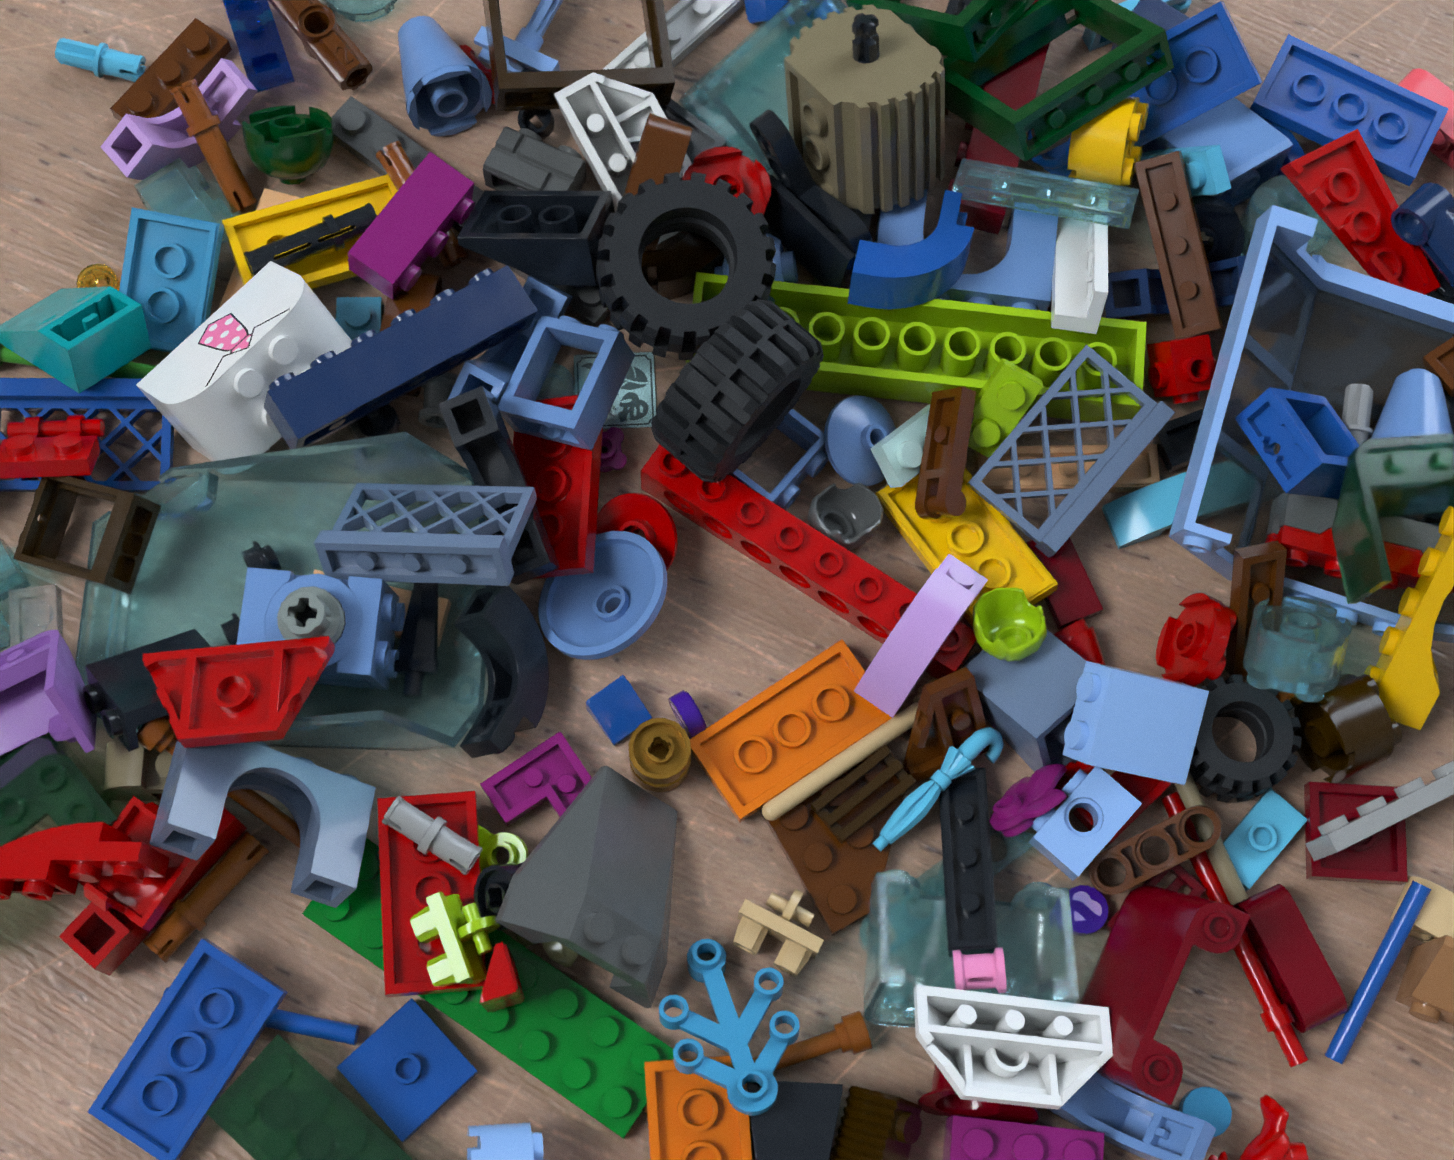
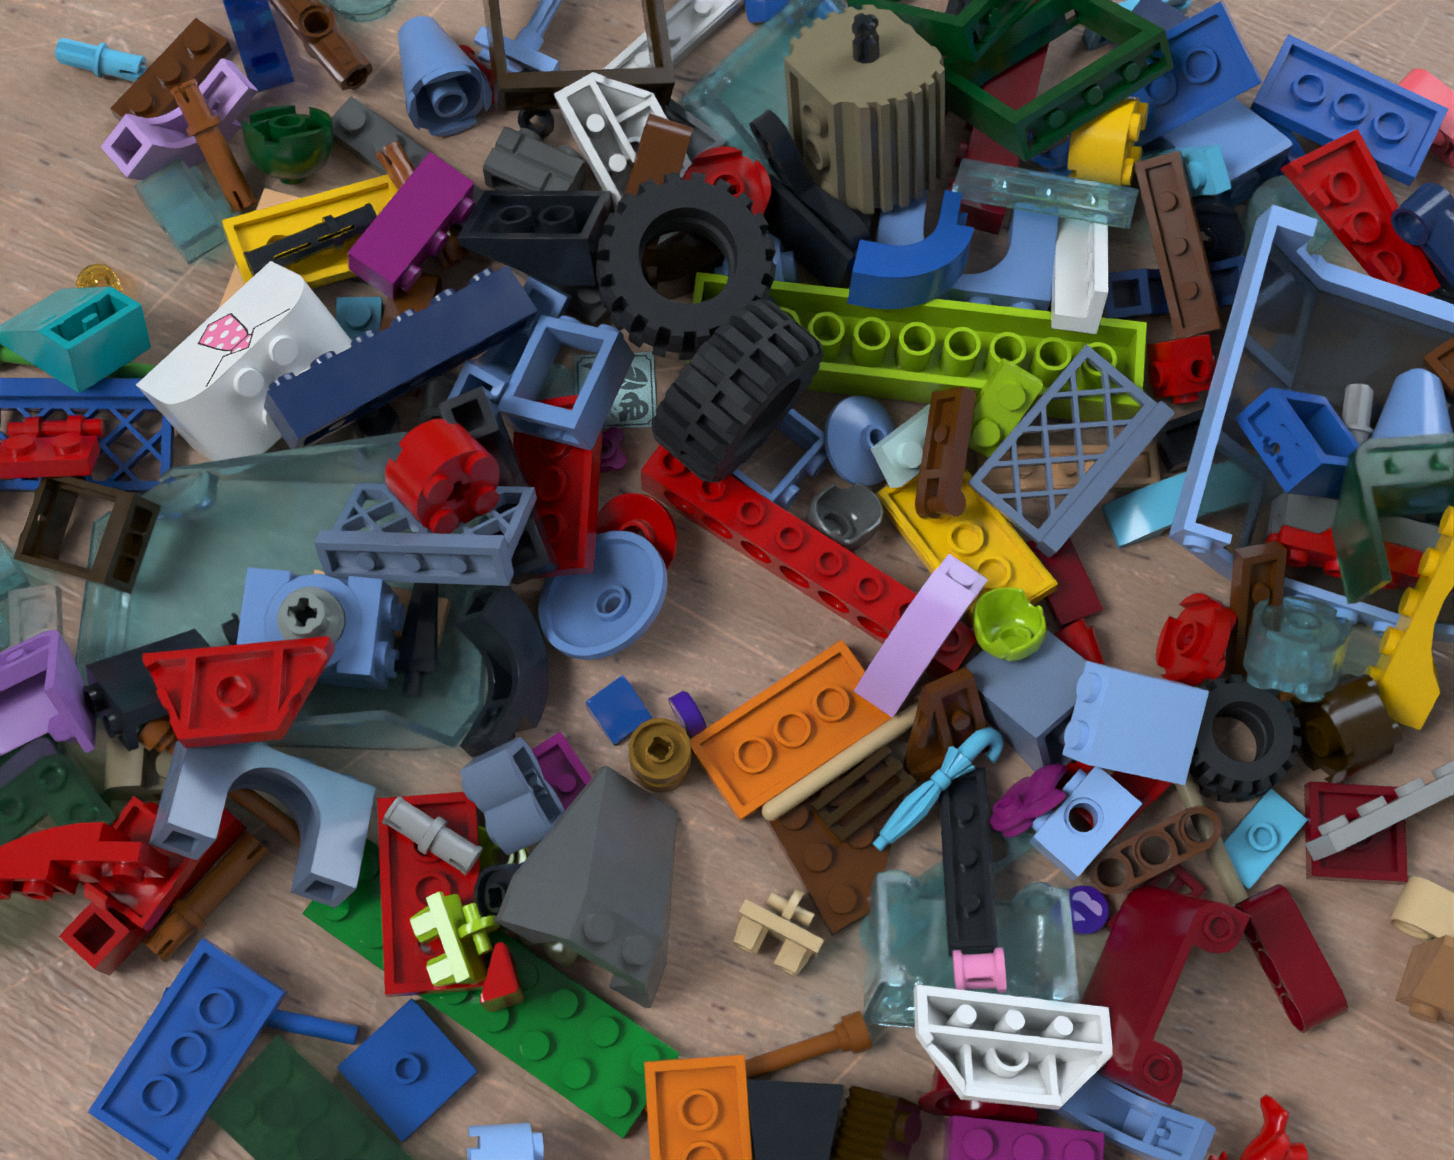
(171, 273): dark azure tile -> none
(261, 557): black plate -> none
(443, 476): none -> red brick
(511, 795): none -> sand blue brick
(731, 1032): dark azure plant -> none
(1208, 1105): dark azure tile -> none
(1276, 1016): red bar -> none
(1377, 972): blue bar -> none

